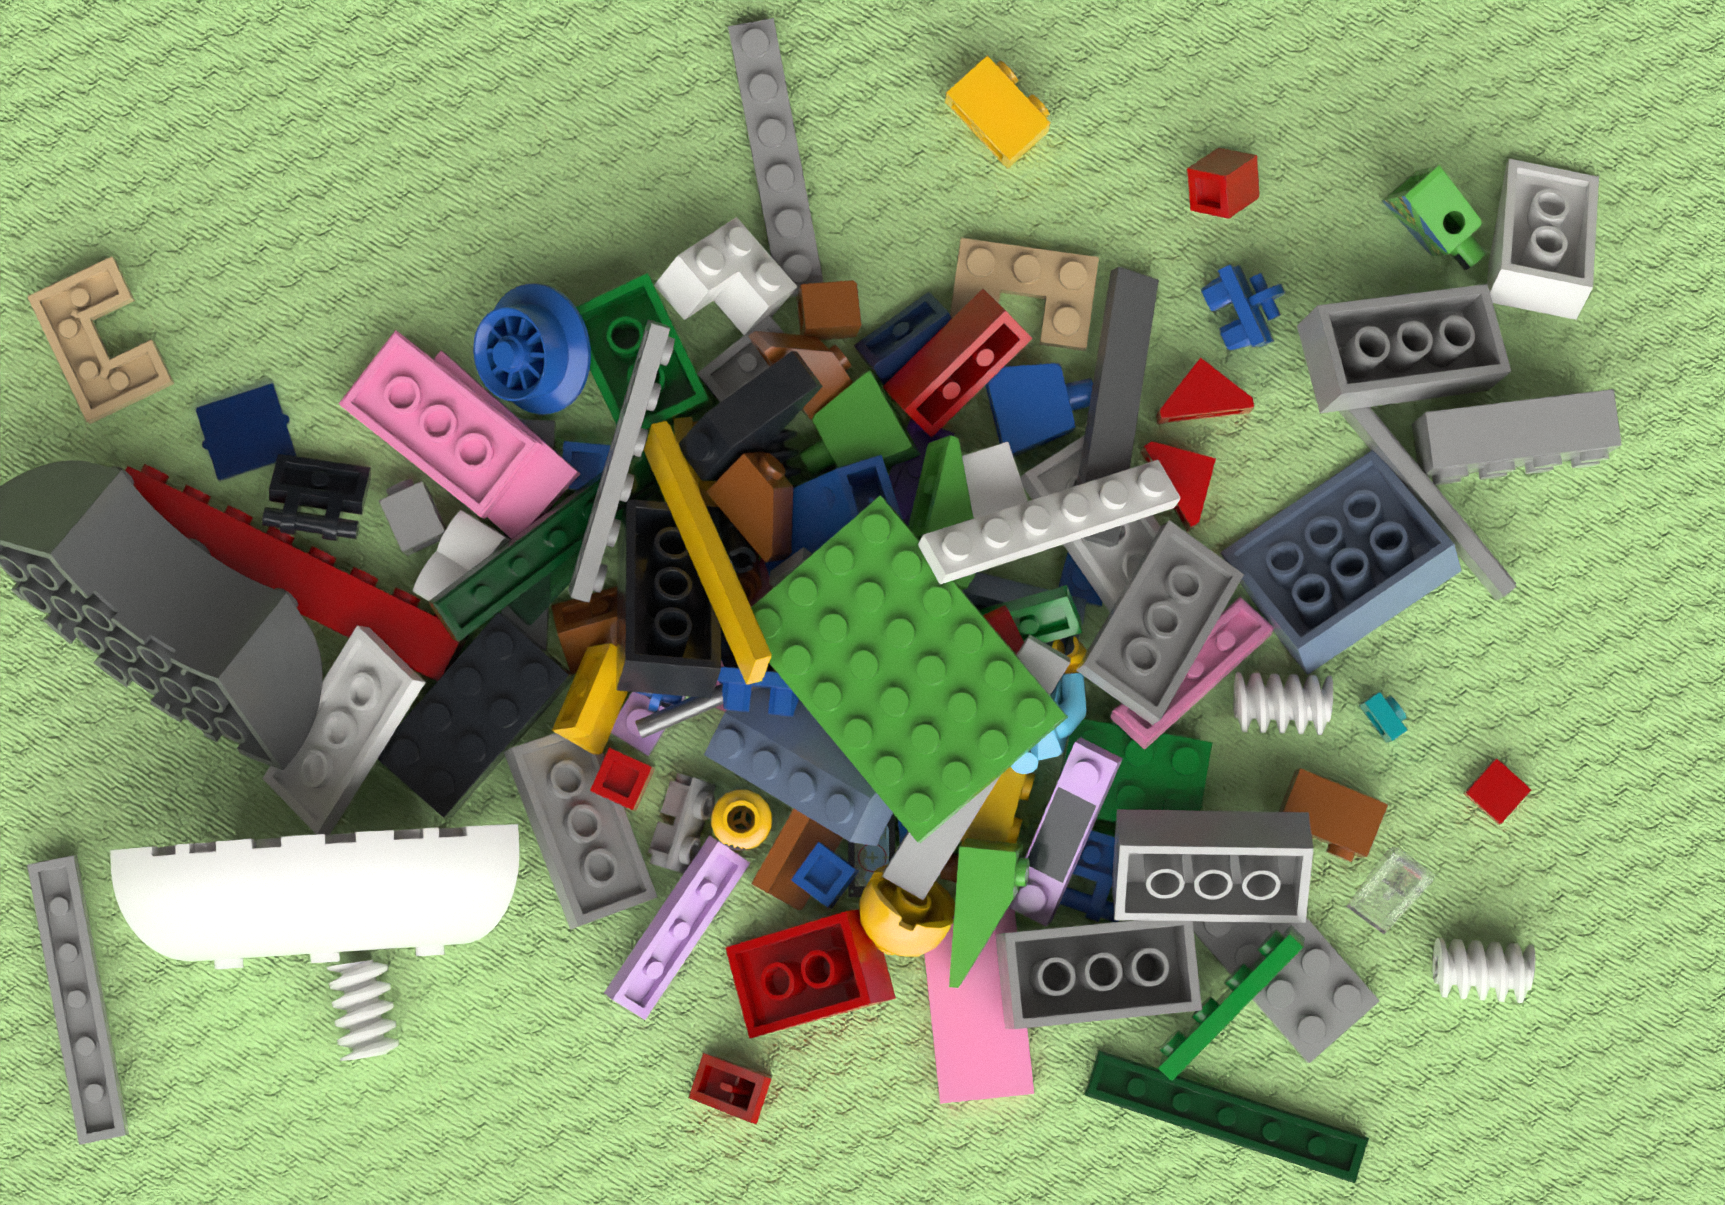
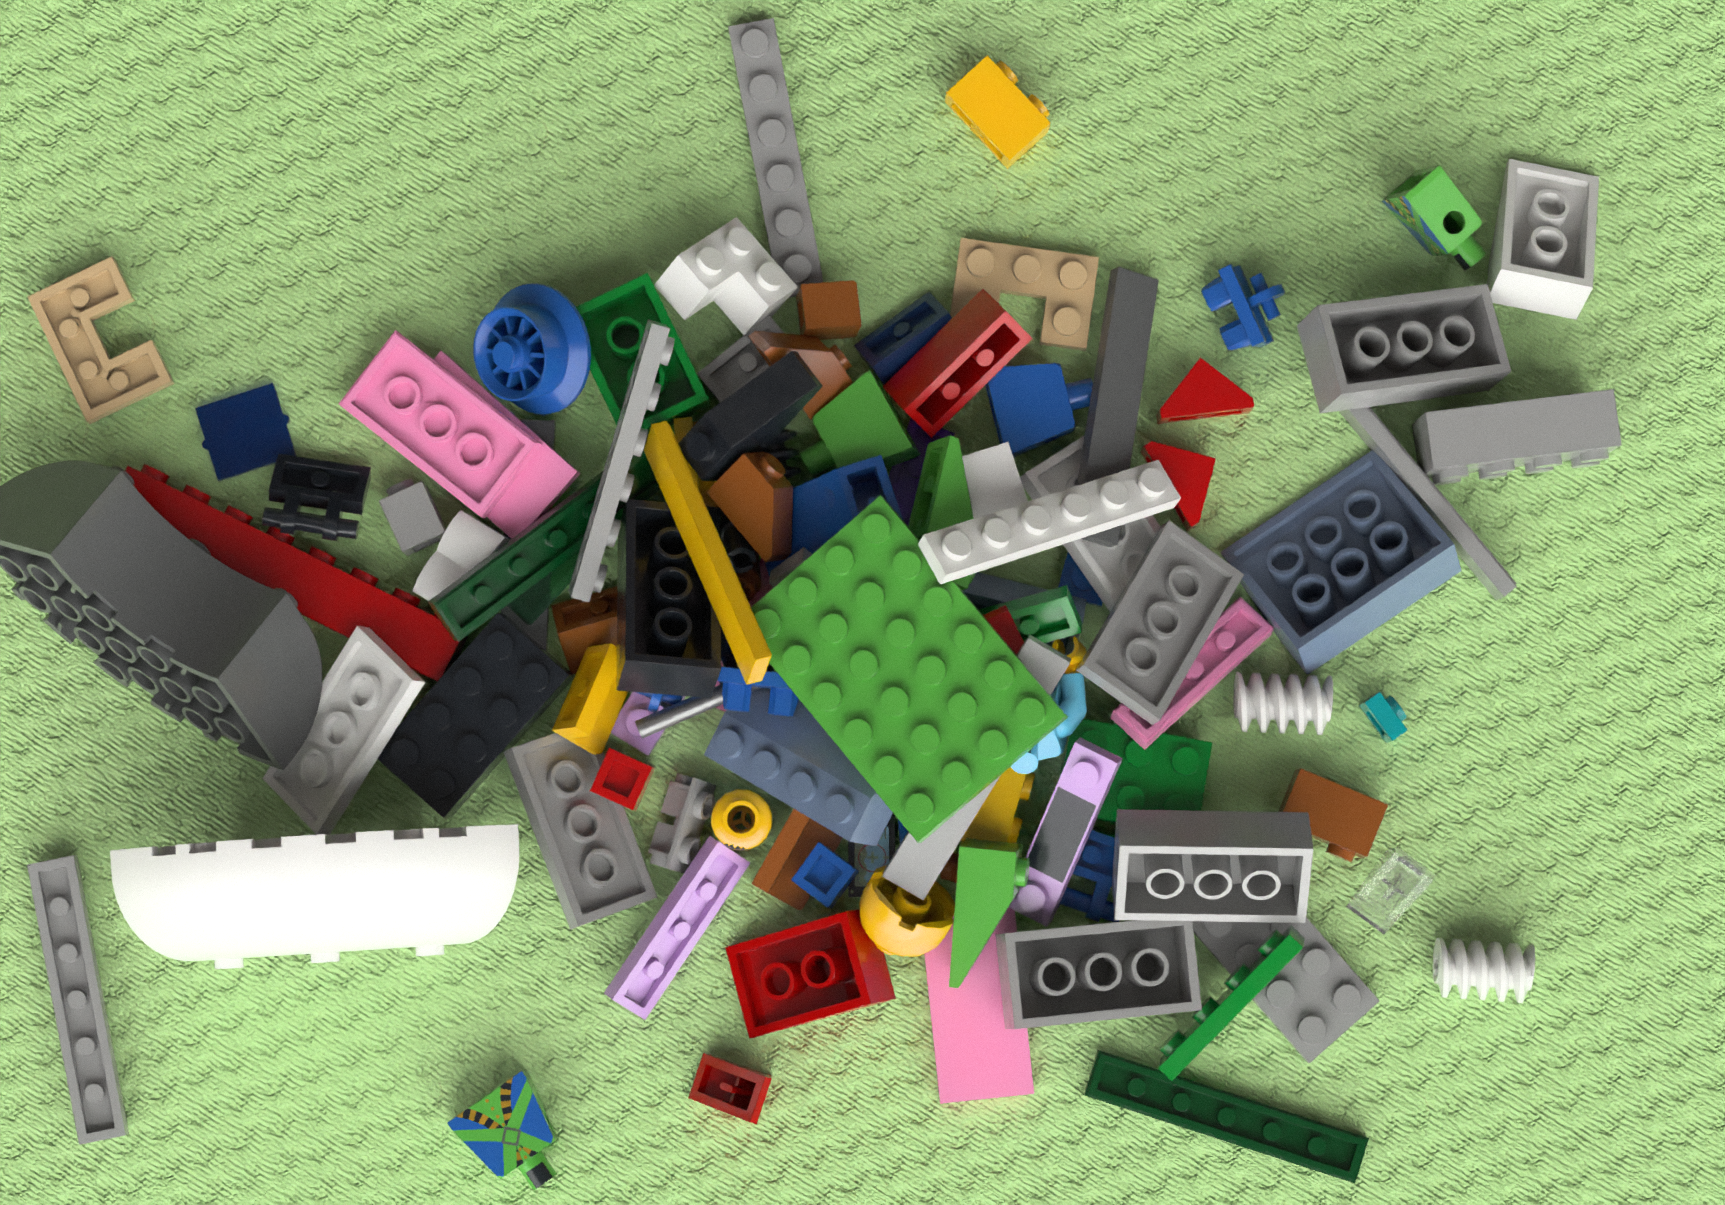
(363, 1009): white piece -> none
(510, 1130): none -> torso
(585, 458): blue plate -> none
(1223, 183): red panel -> none
(1497, 791): red tile -> none

